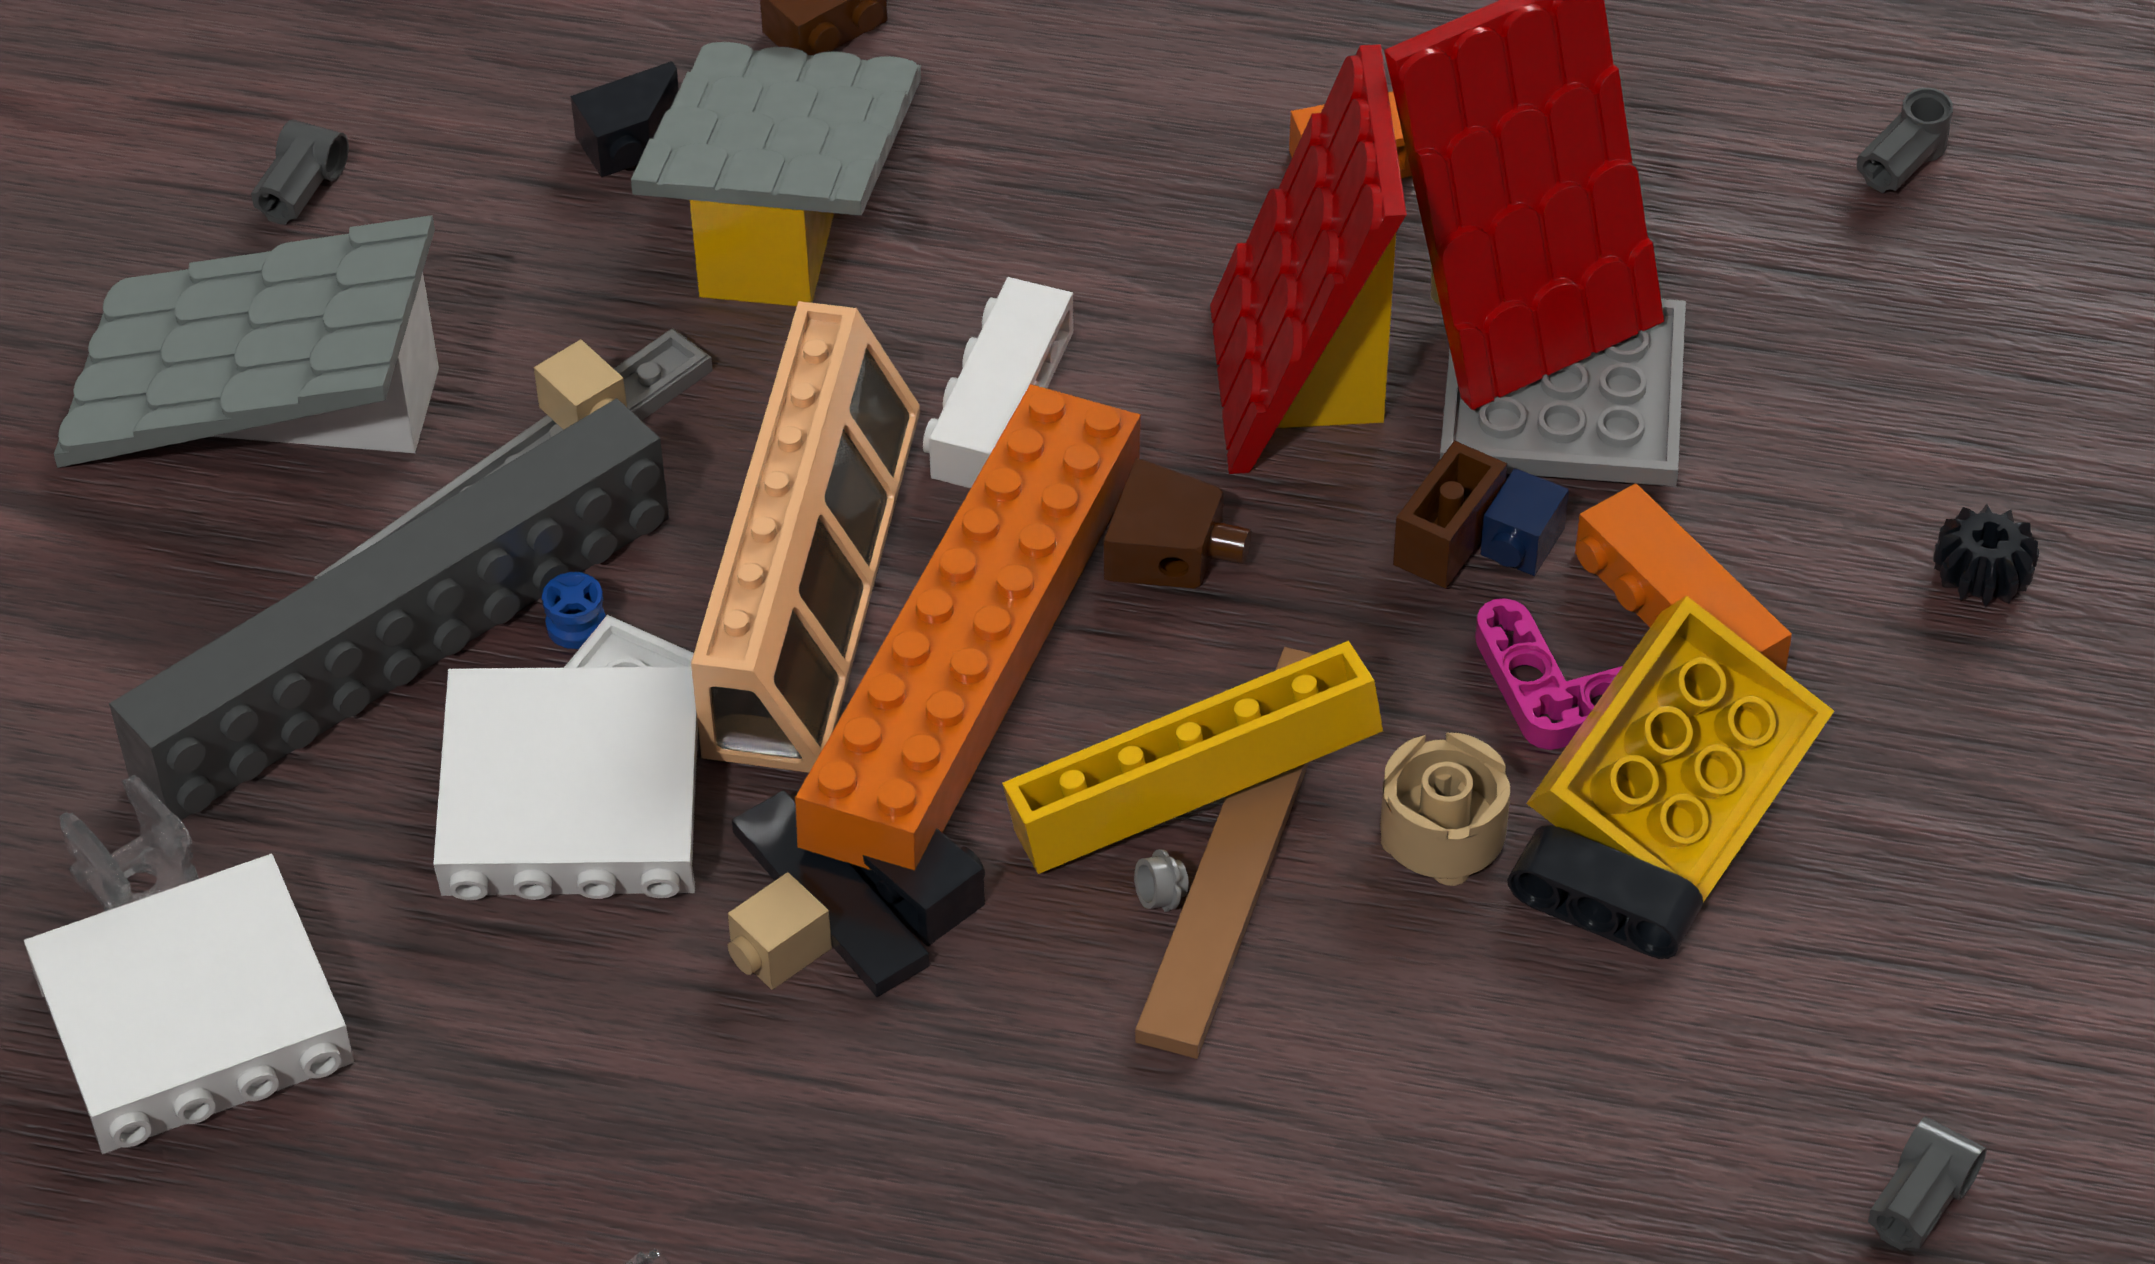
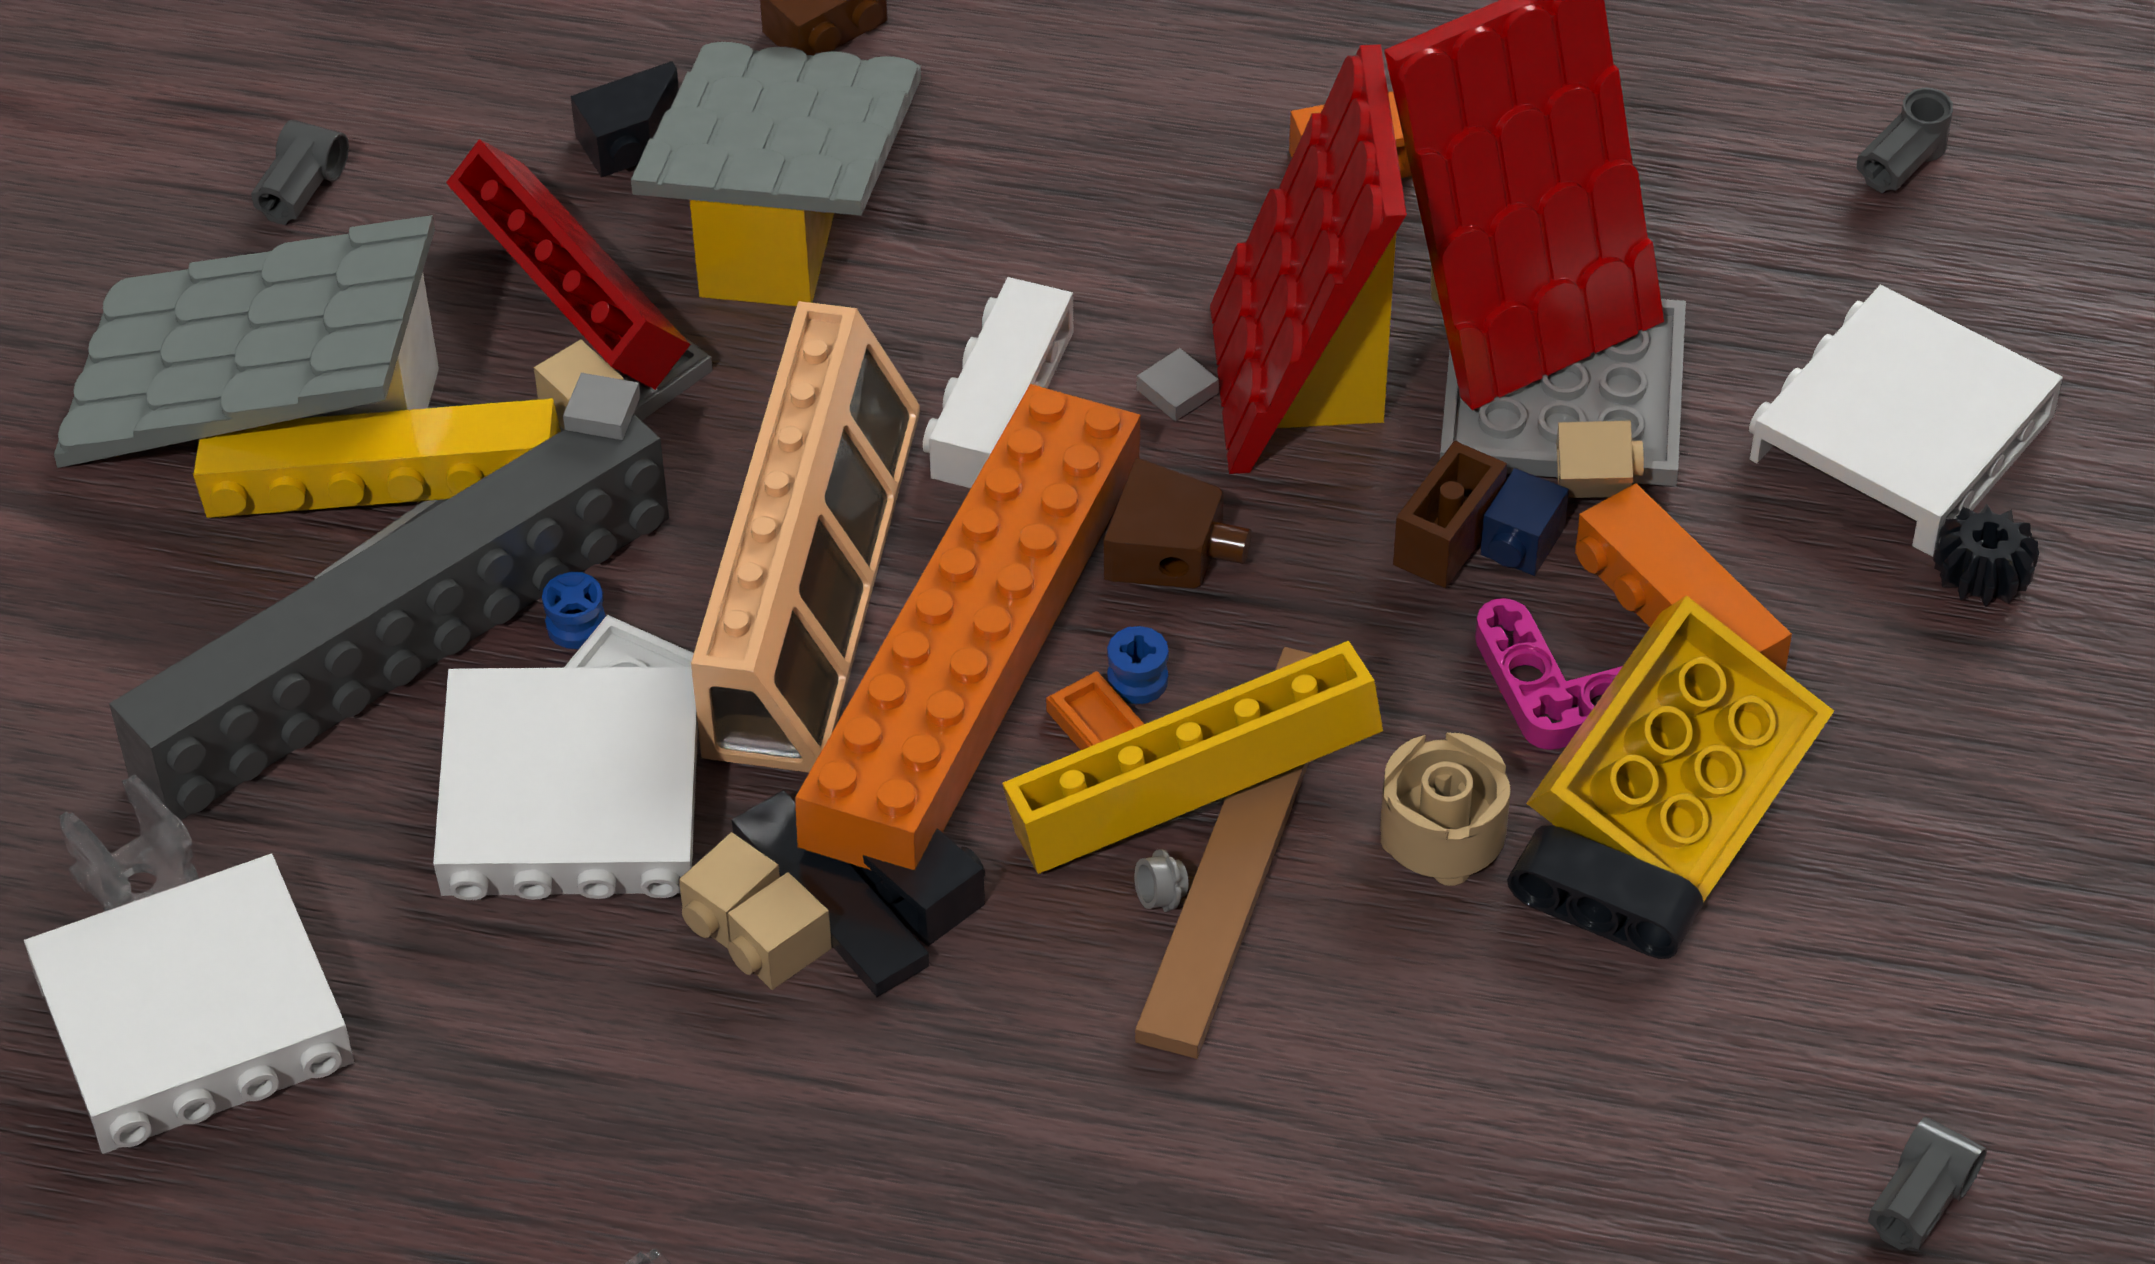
(366, 457): none -> yellow brick
(568, 265): none -> red brick
(601, 406): none -> light grey tile
(721, 883): none -> tan brick
(1091, 711): none -> orange tile
(1148, 675): none -> blue wheel
(1177, 384): none -> light grey tile
(1597, 457): none -> tan brick
(1909, 410): none -> white panel

